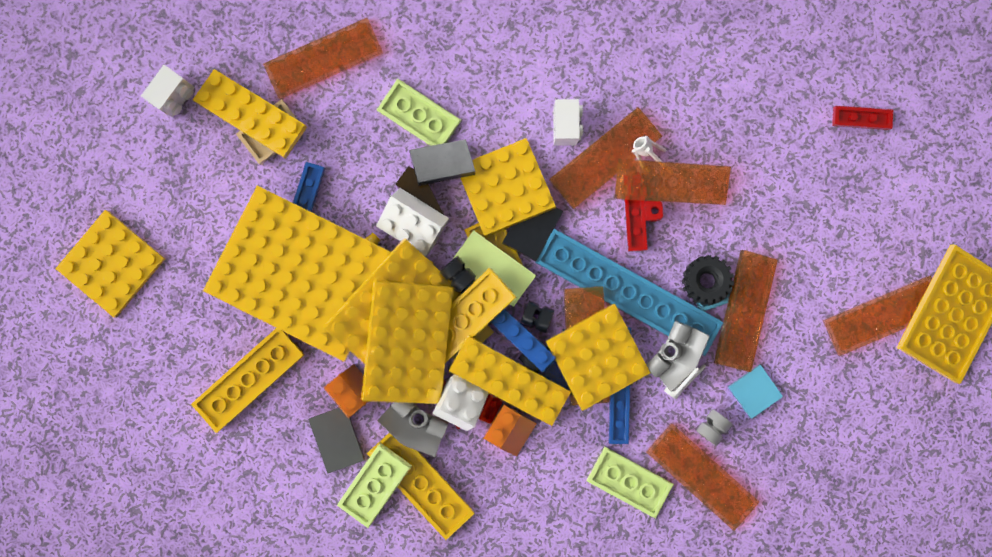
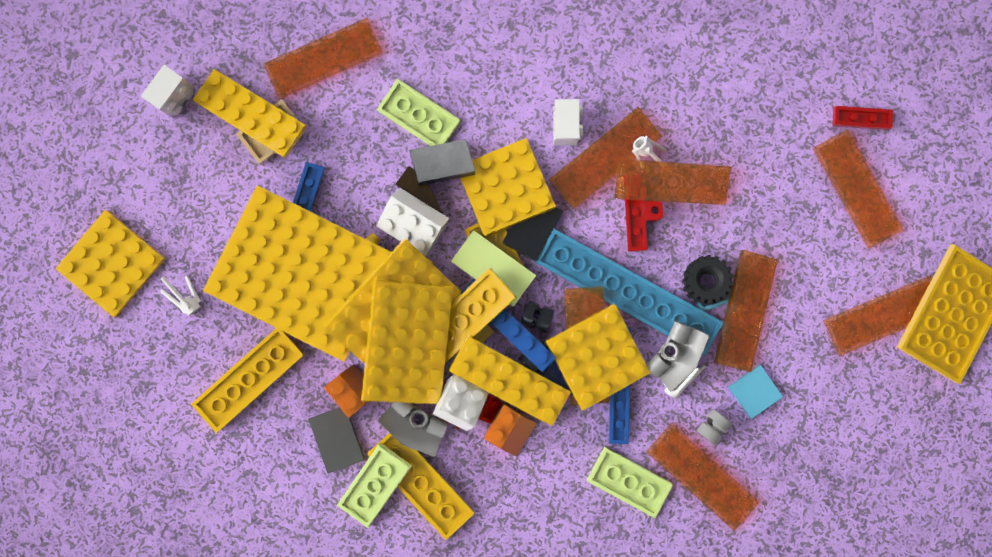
(187, 305): none -> white plant
(457, 274): black wheel -> none
(857, 189): none -> clear orange plate

